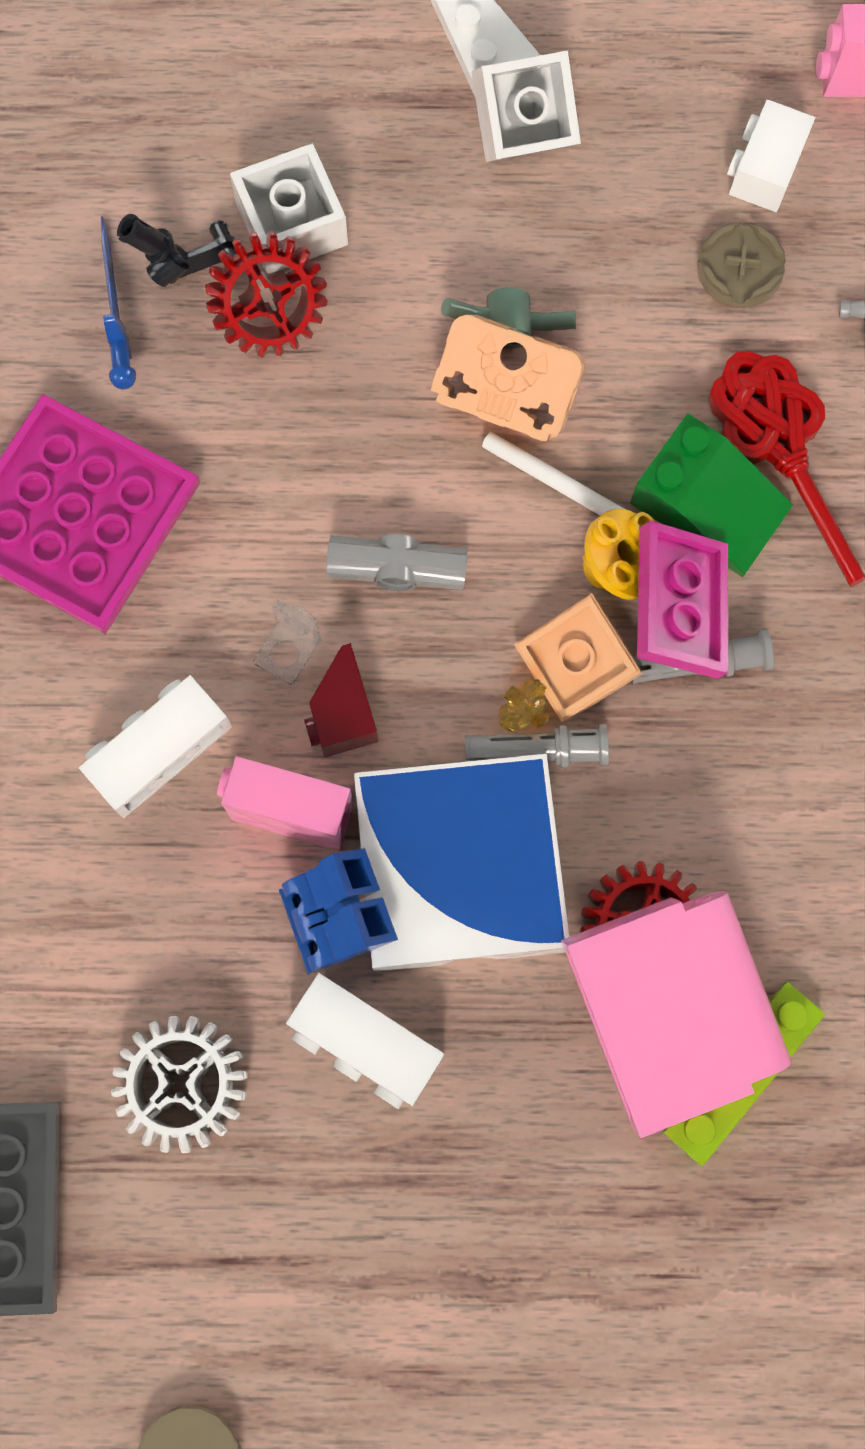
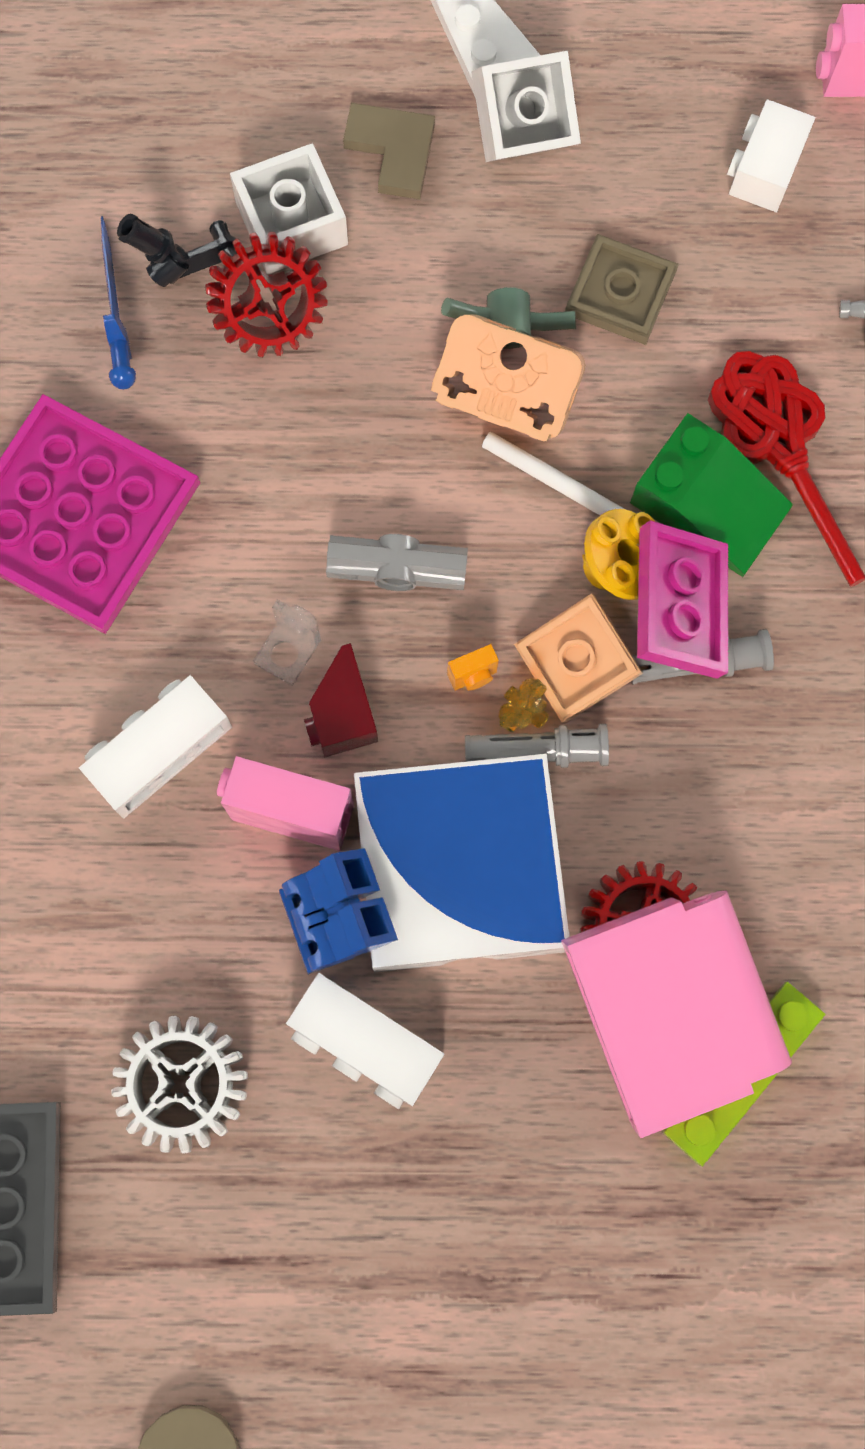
(400, 137): none -> dark tan tile
(473, 669): none -> light orange plate
(621, 289): none -> dark tan tile
(741, 265): dark tan tile -> none

